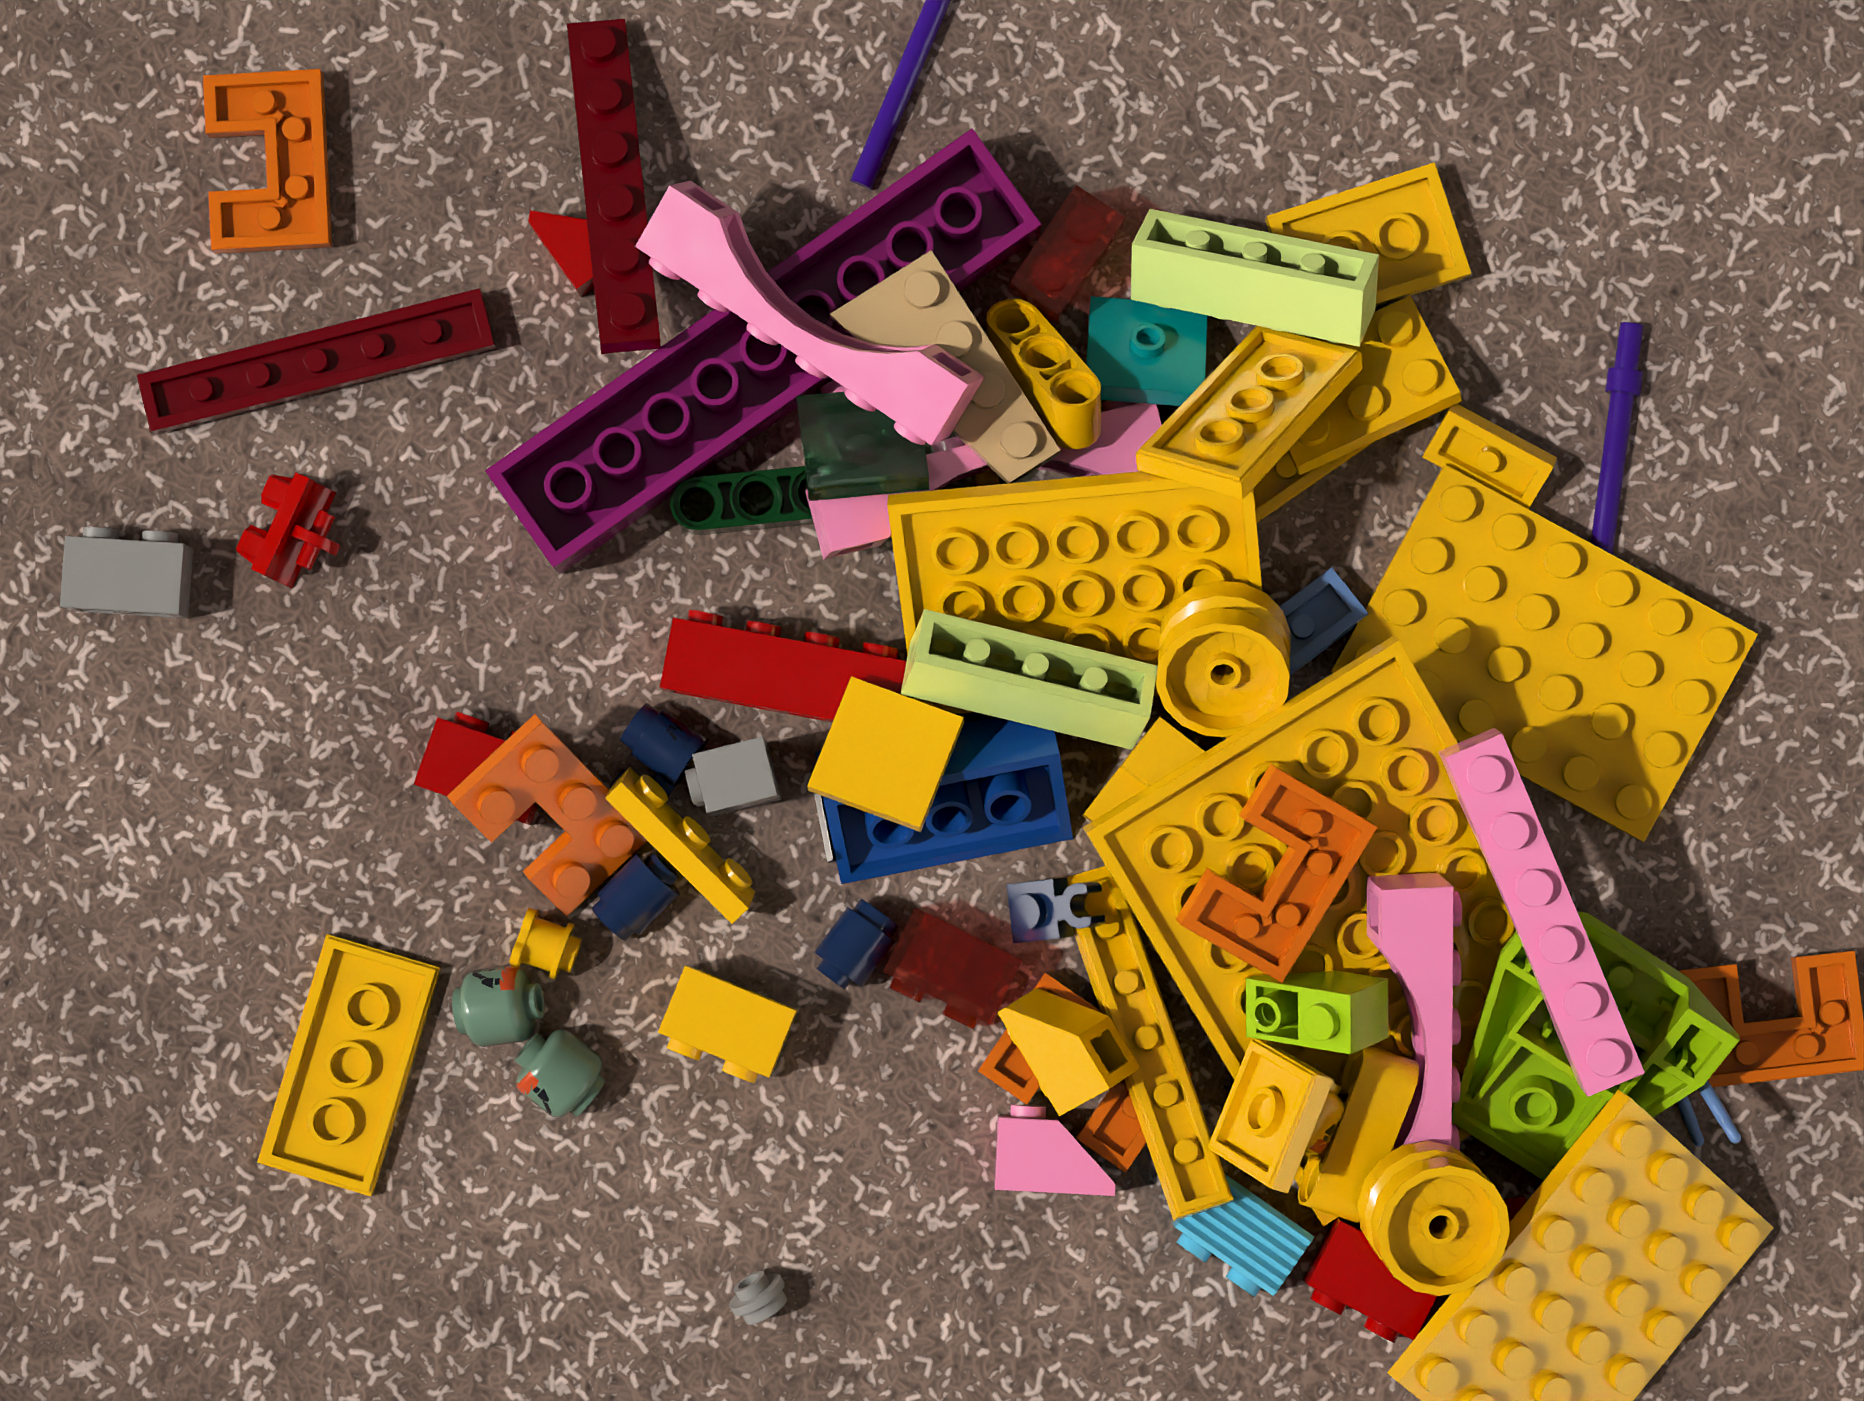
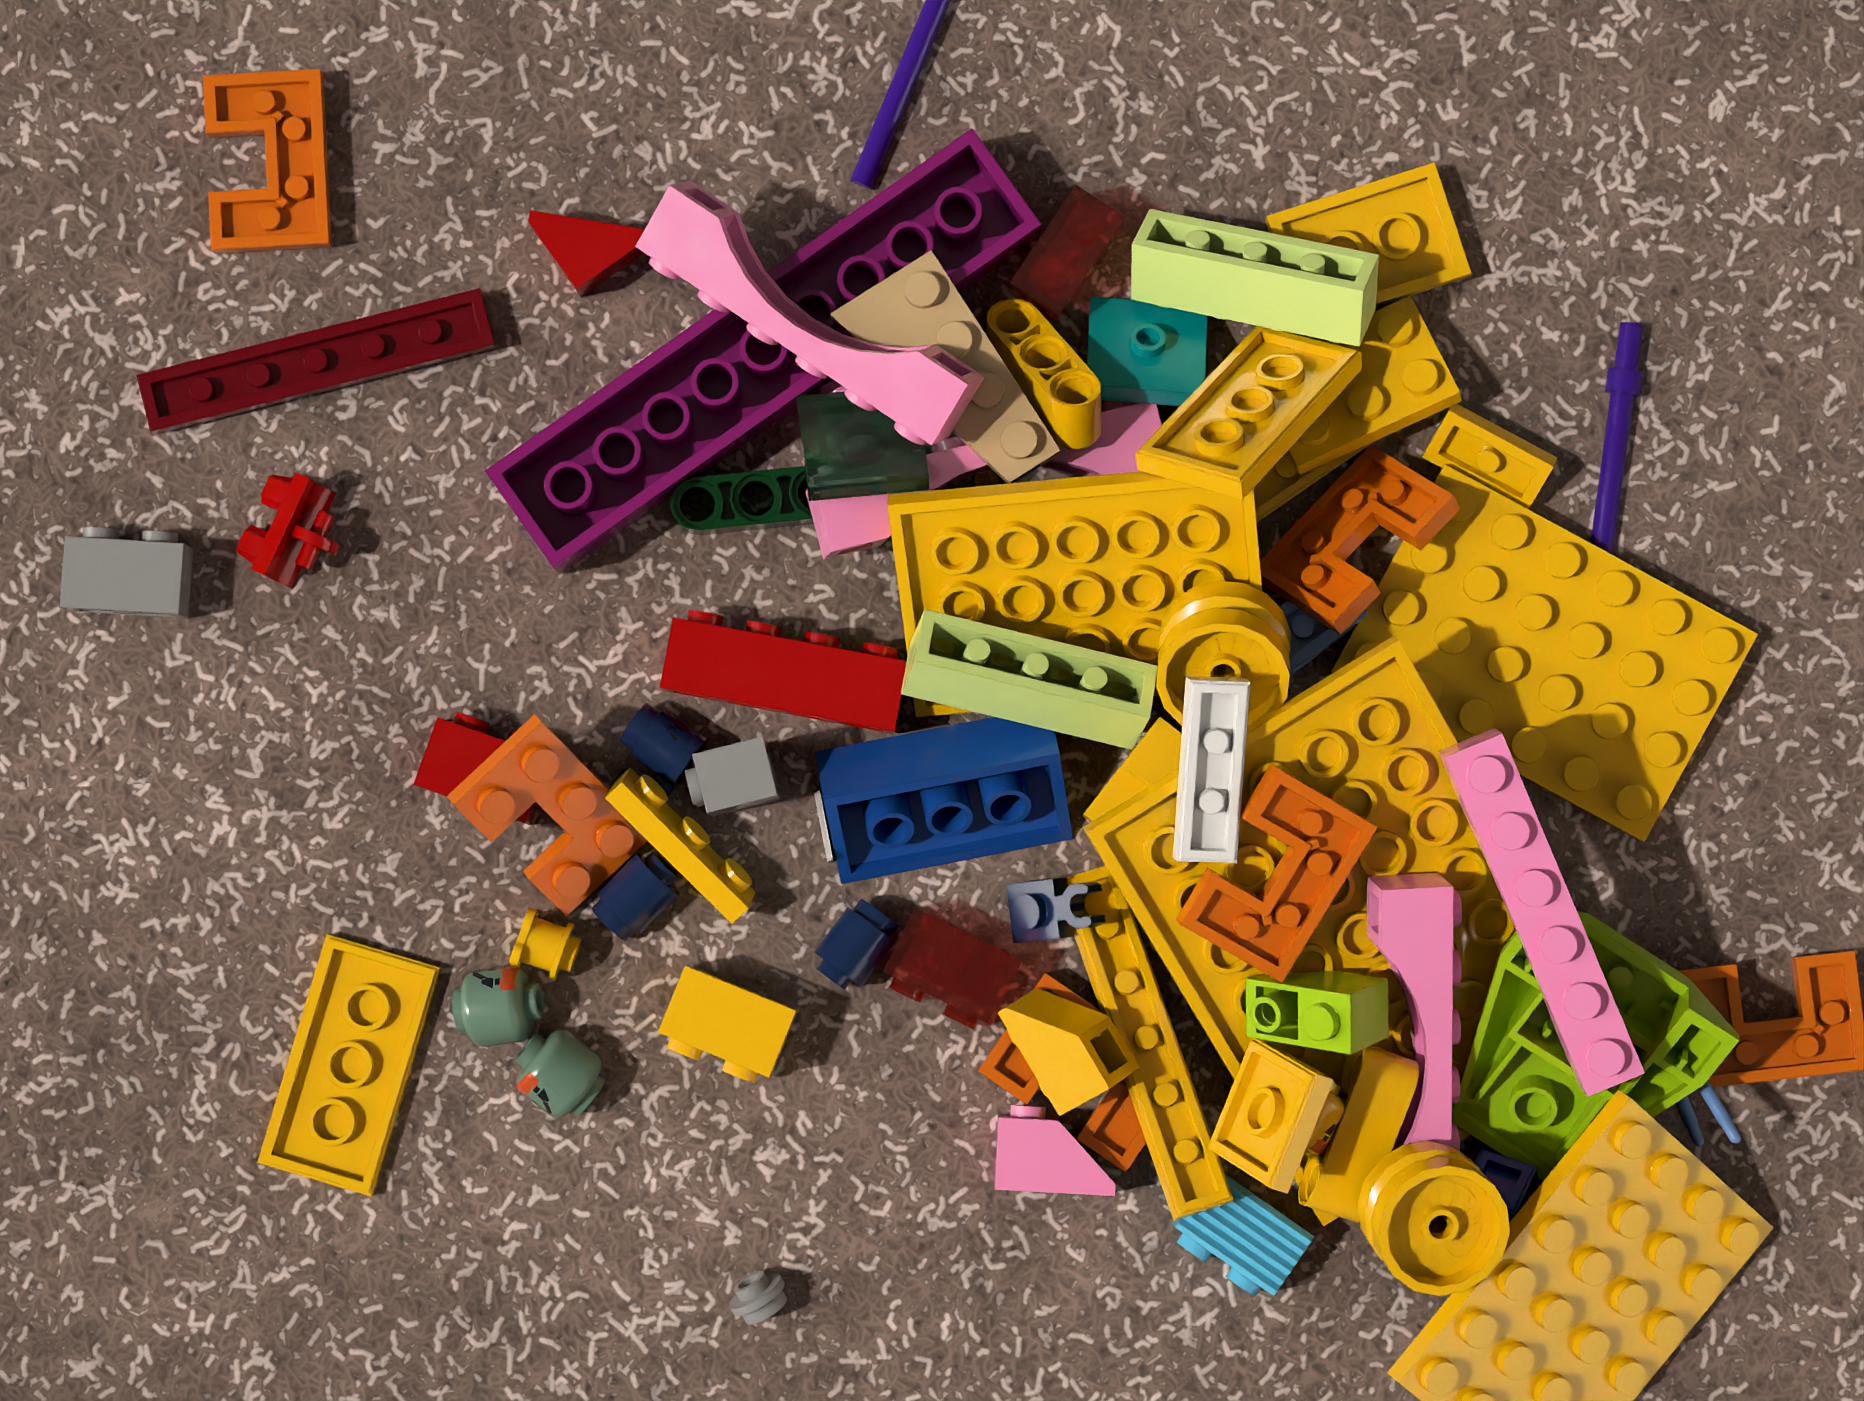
(613, 186): dark red plate -> none
(885, 754): yellow tile -> none
(1211, 769): none -> white tile
(1310, 558): none -> orange plate
(1354, 1276): red brick -> none
(1511, 1178): none -> blue tile

